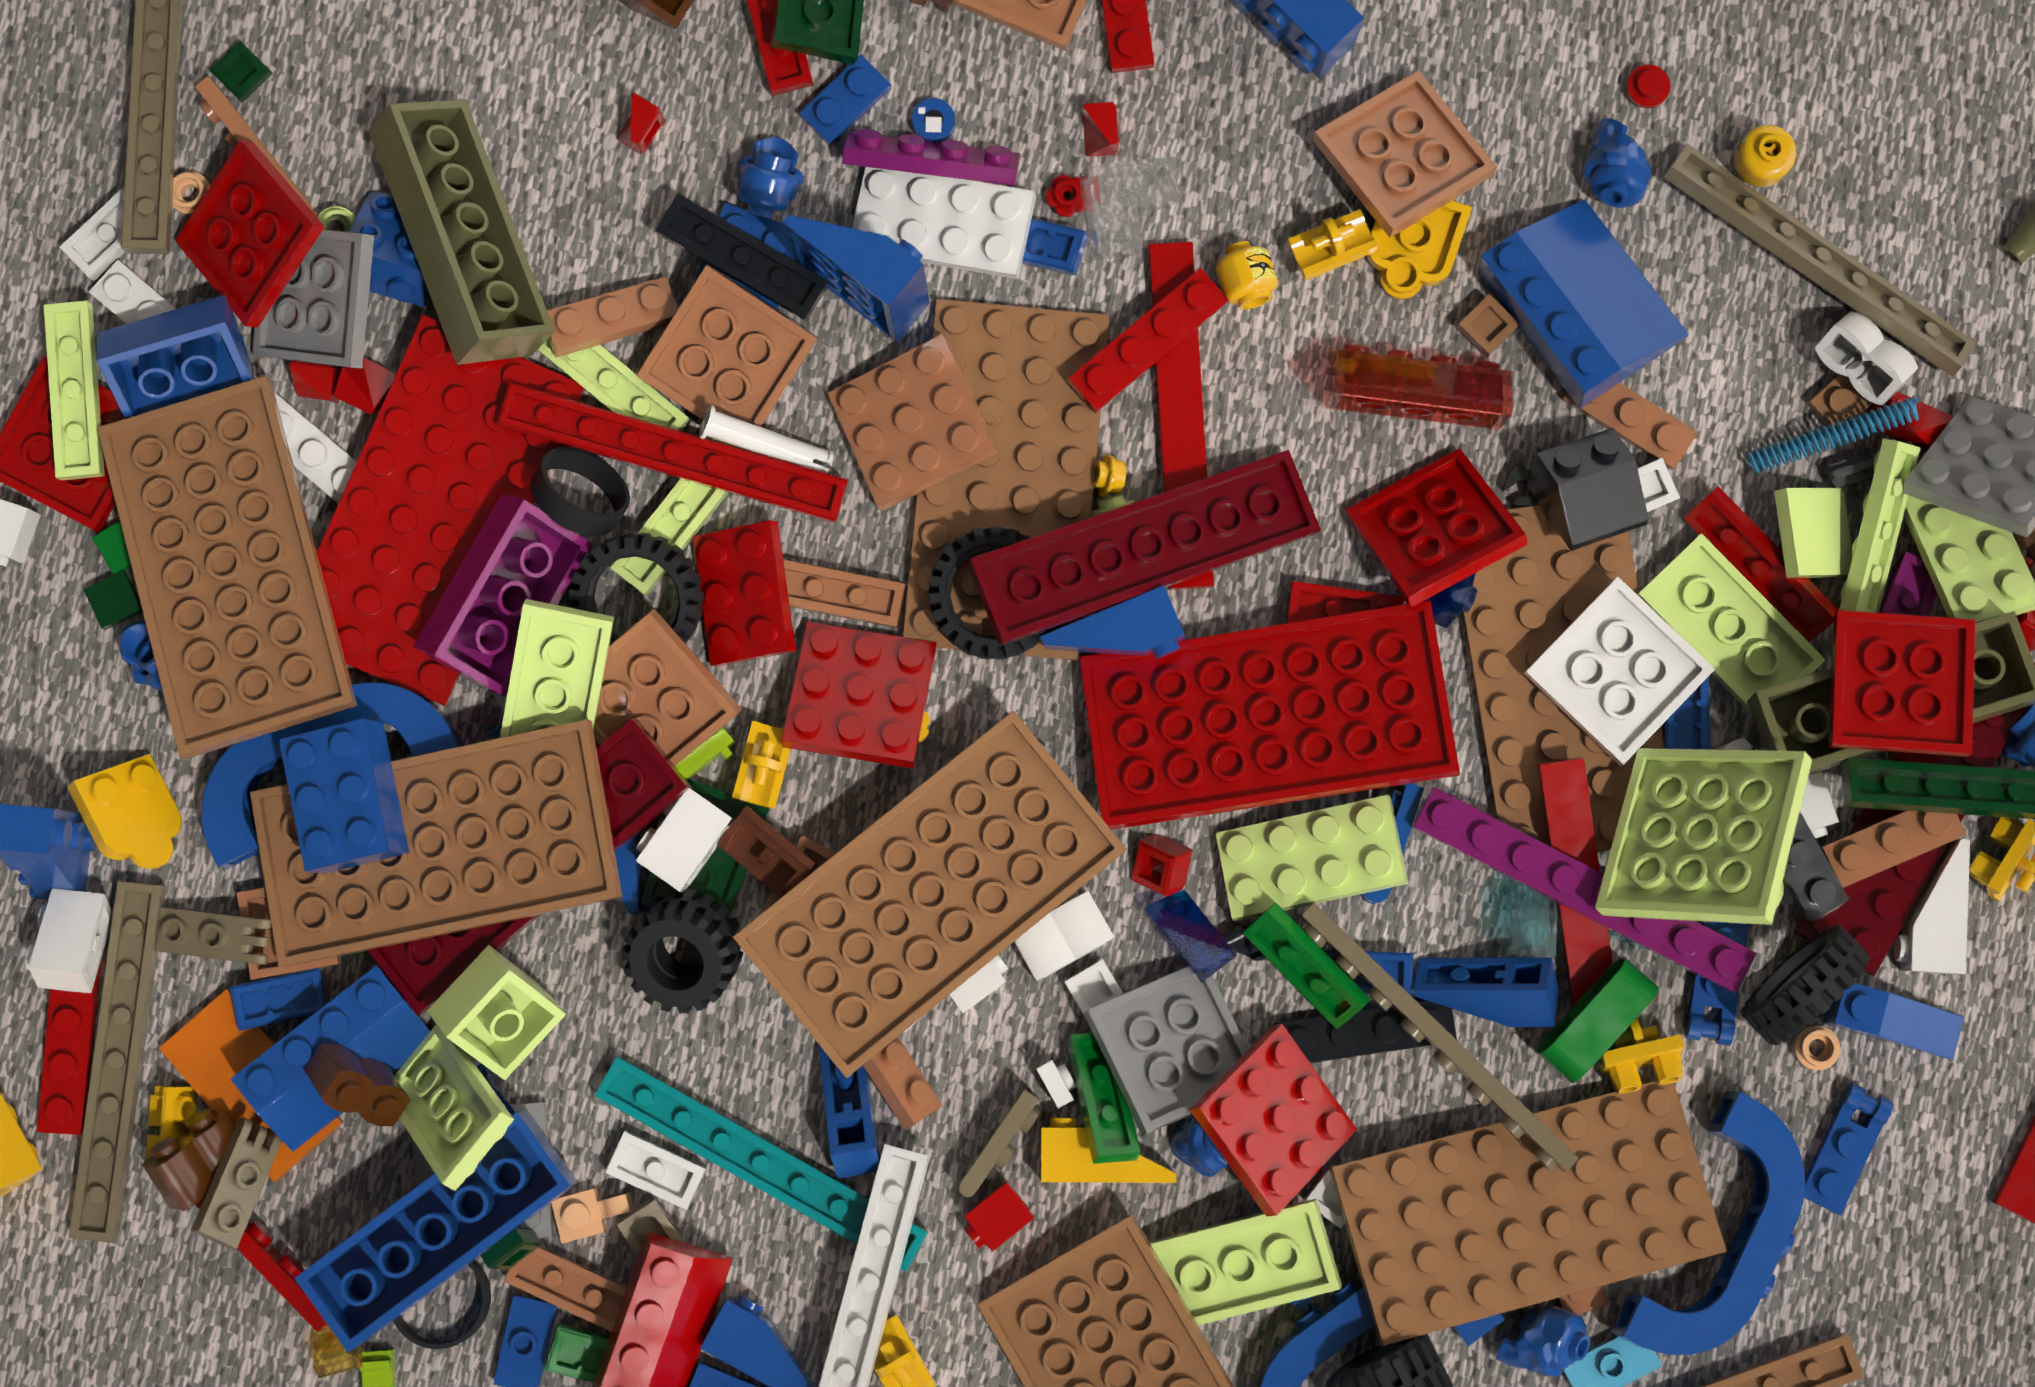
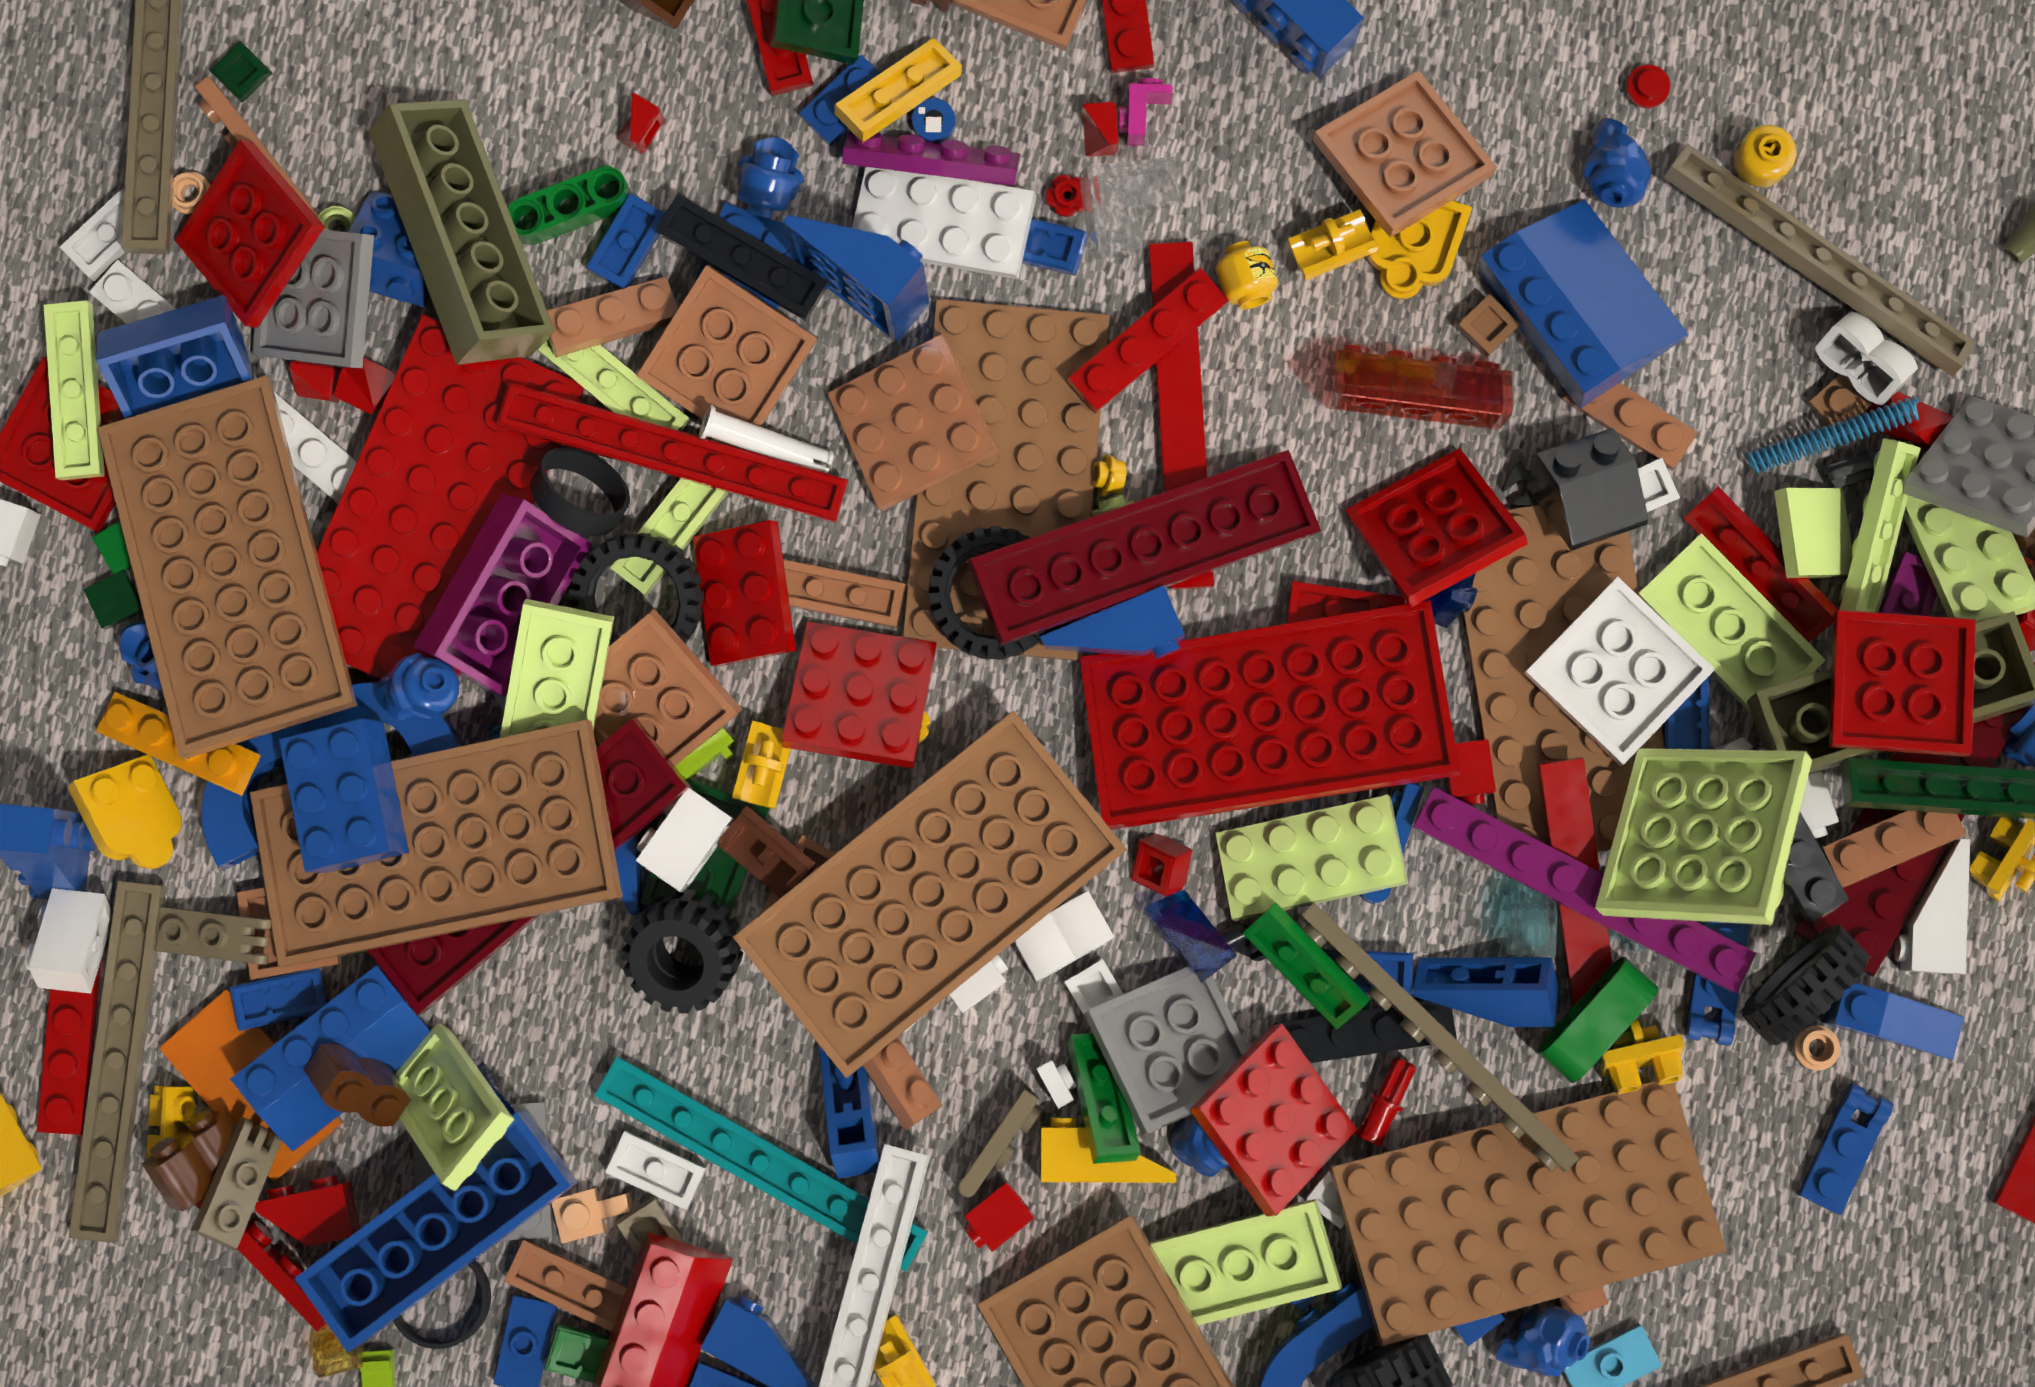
(153, 735): none -> light orange plate
(313, 1215): none -> red slope
(418, 688): none -> blue head
(496, 1012): yellowish green brick -> none
(511, 1249): dark green tile -> none
(590, 209): none -> green beam
(626, 243): none -> blue plate
(898, 89): none -> yellow plate
(1133, 117): none -> dark pink bracket
(1386, 1102): none -> red axle
(1475, 773): none -> red brick
(1755, 1250): blue arch -> none

